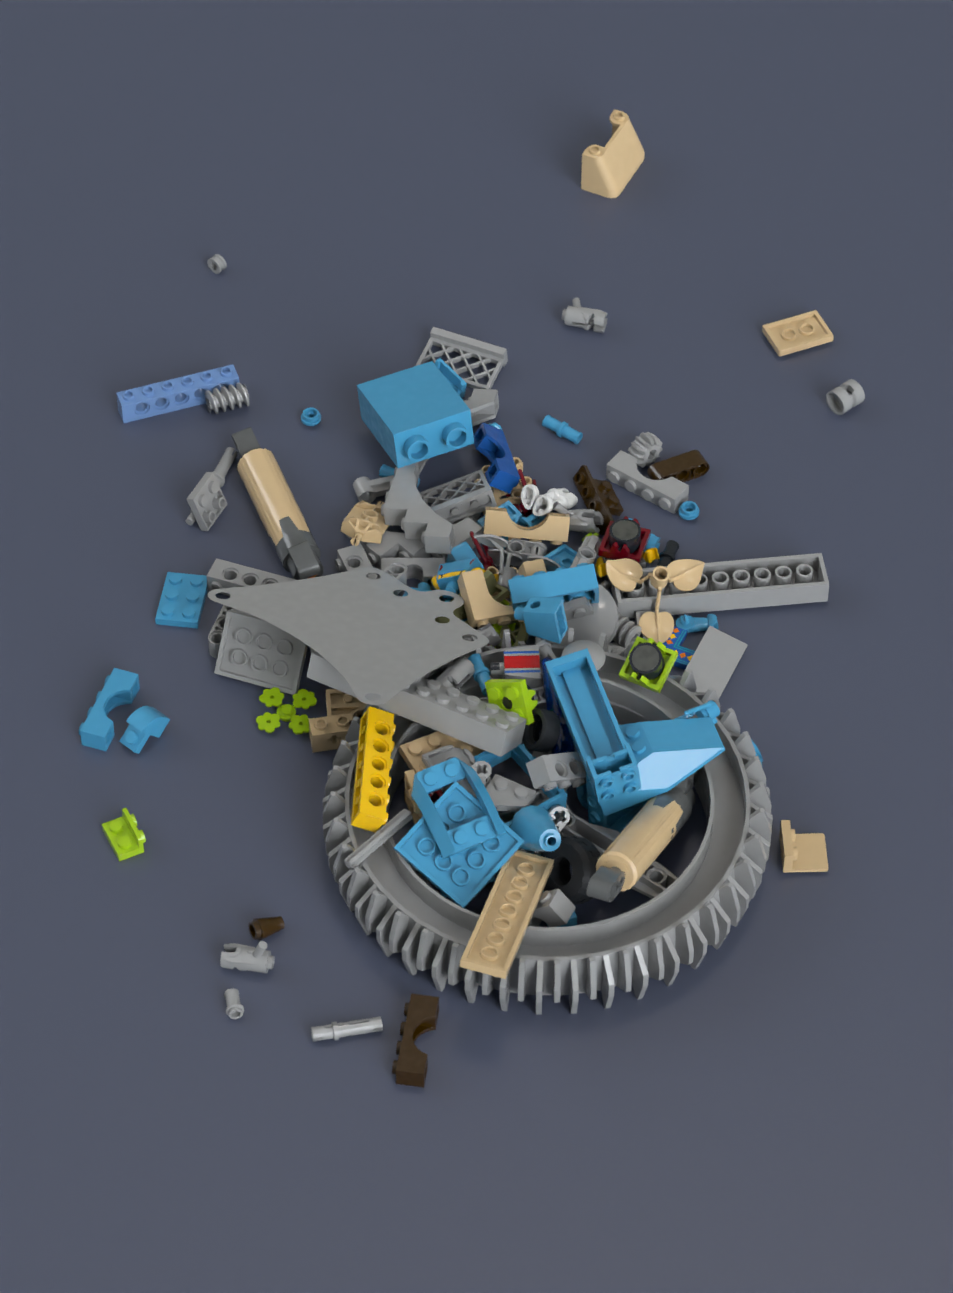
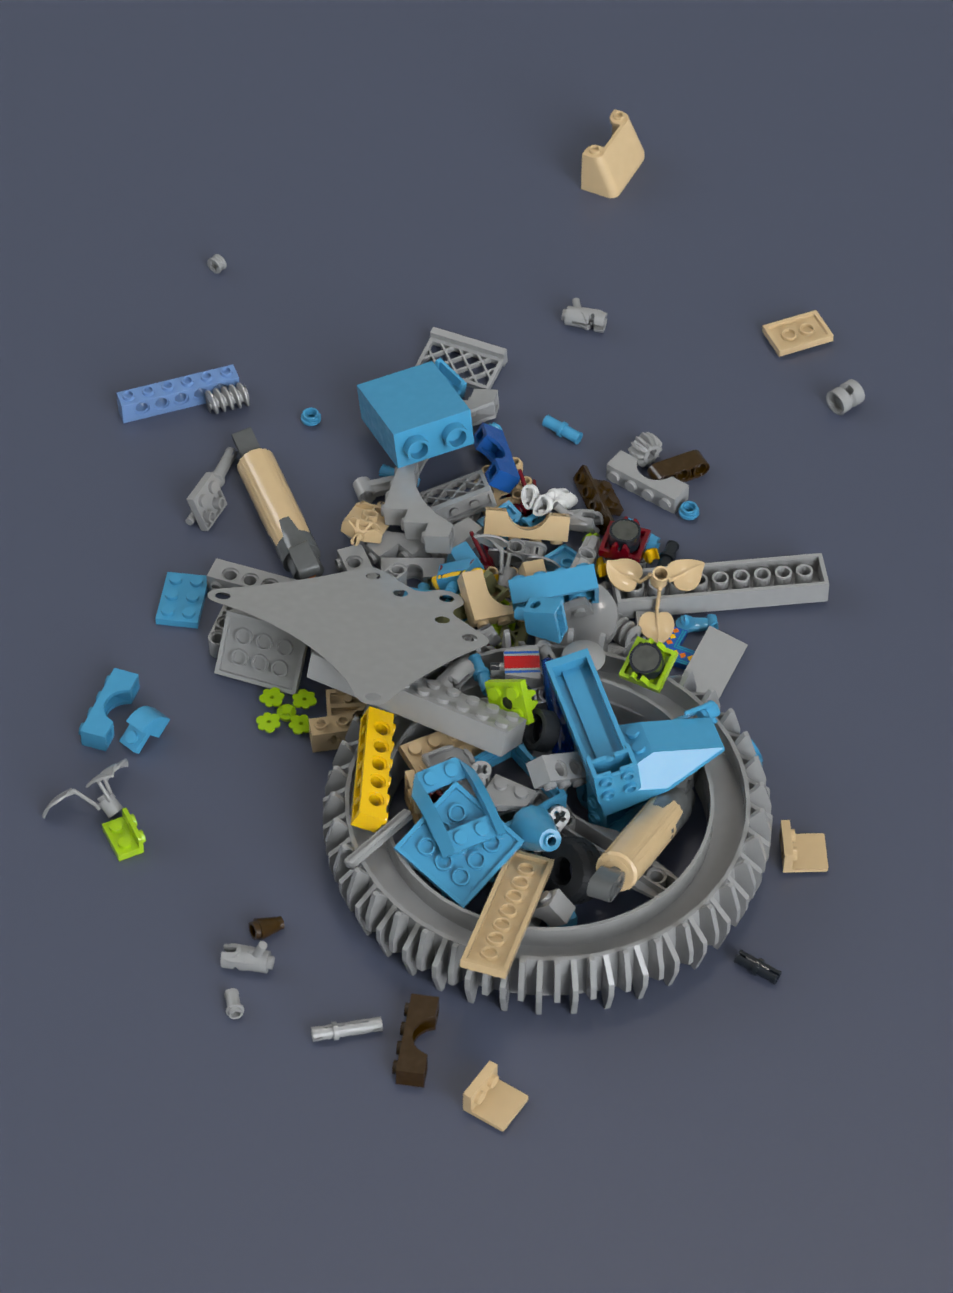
(107, 800): none -> light grey plant
(493, 1099): none -> tan bracket
(757, 966): none -> black pin

